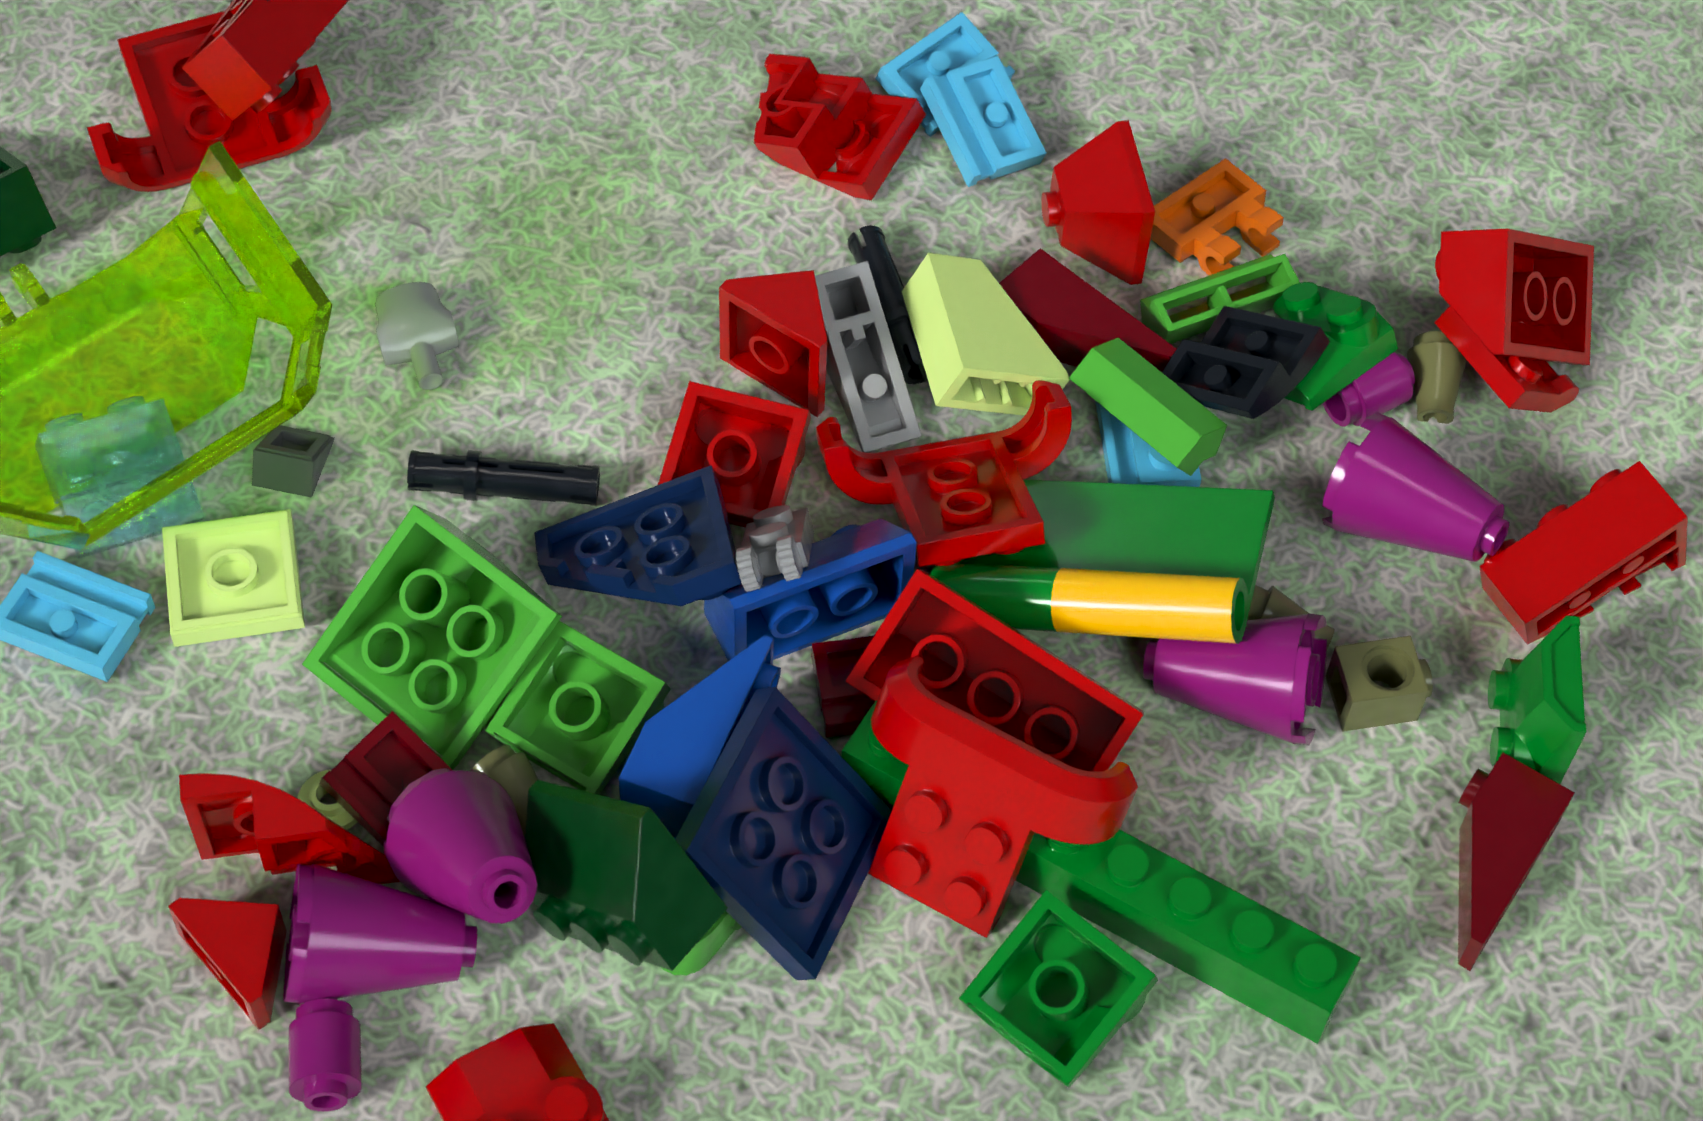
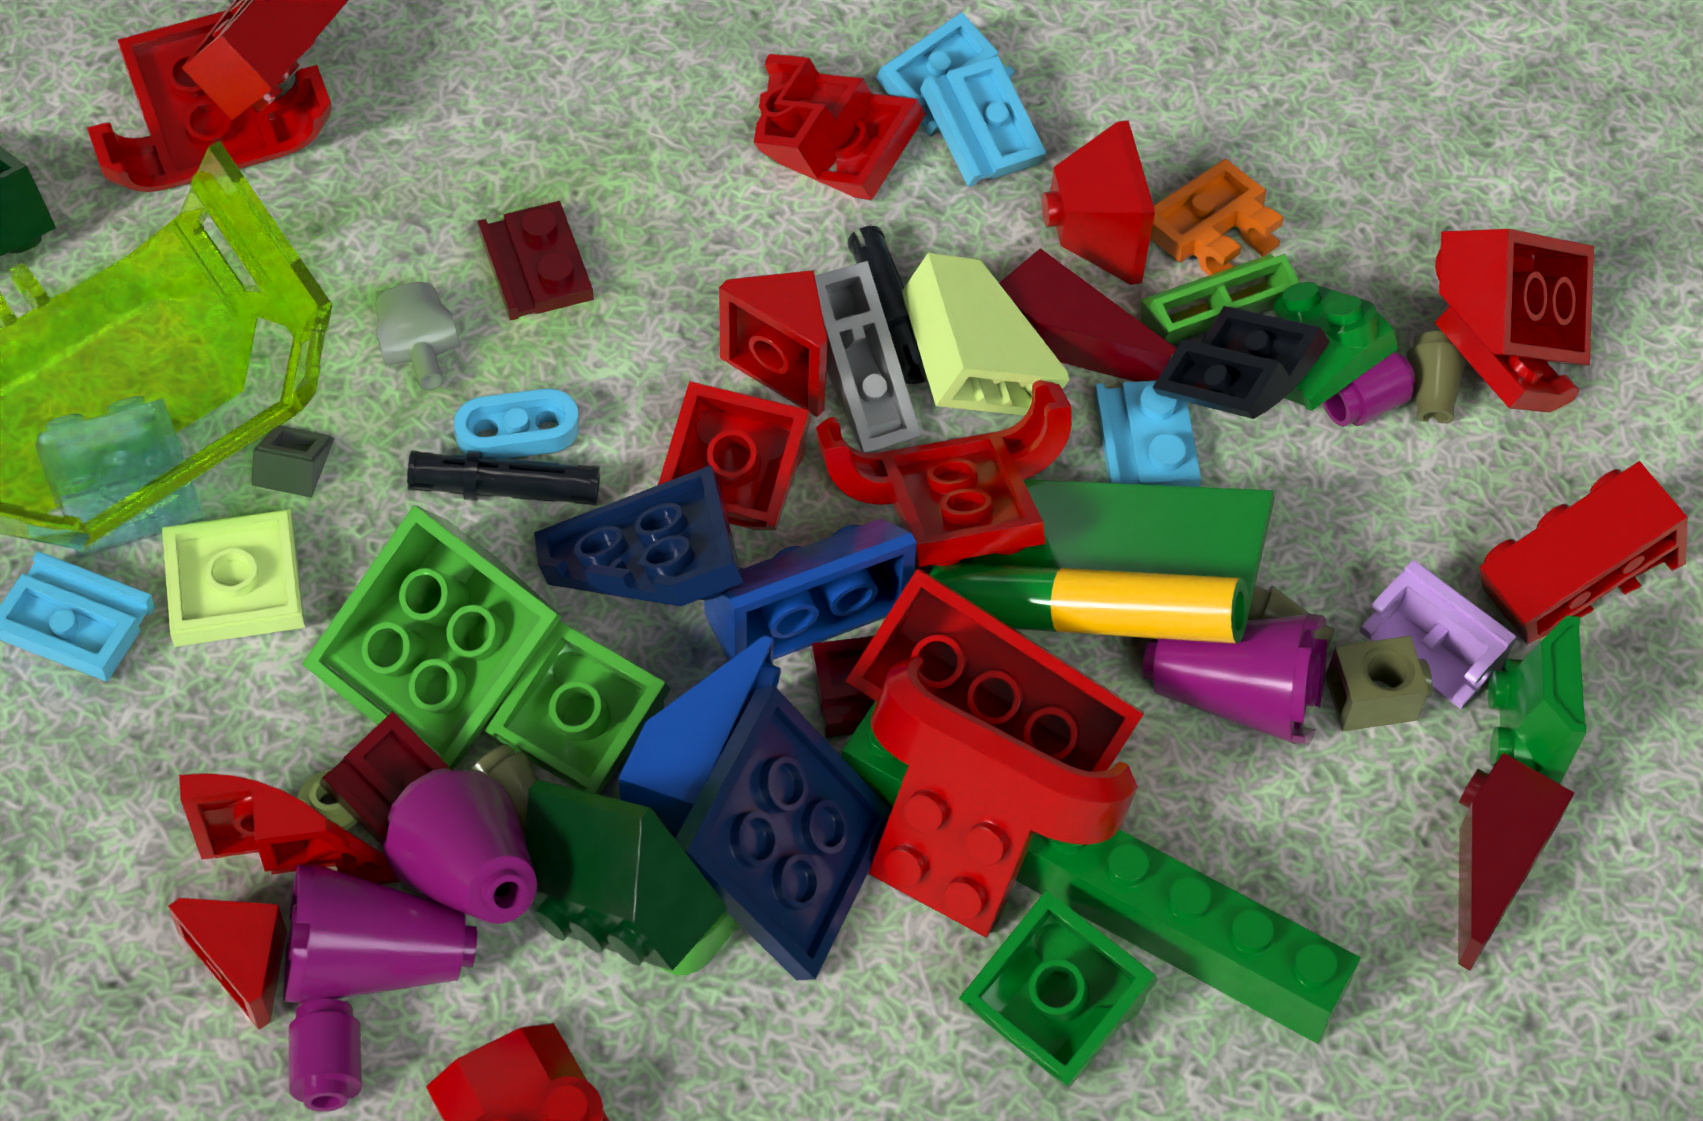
(517, 422): none -> medium azure plate
(535, 260): none -> dark red plate
(775, 545): light grey hinge -> none
(1150, 404): bright green piece -> none
(1411, 496): magenta cone -> none
(1446, 631): none -> lavender hinge

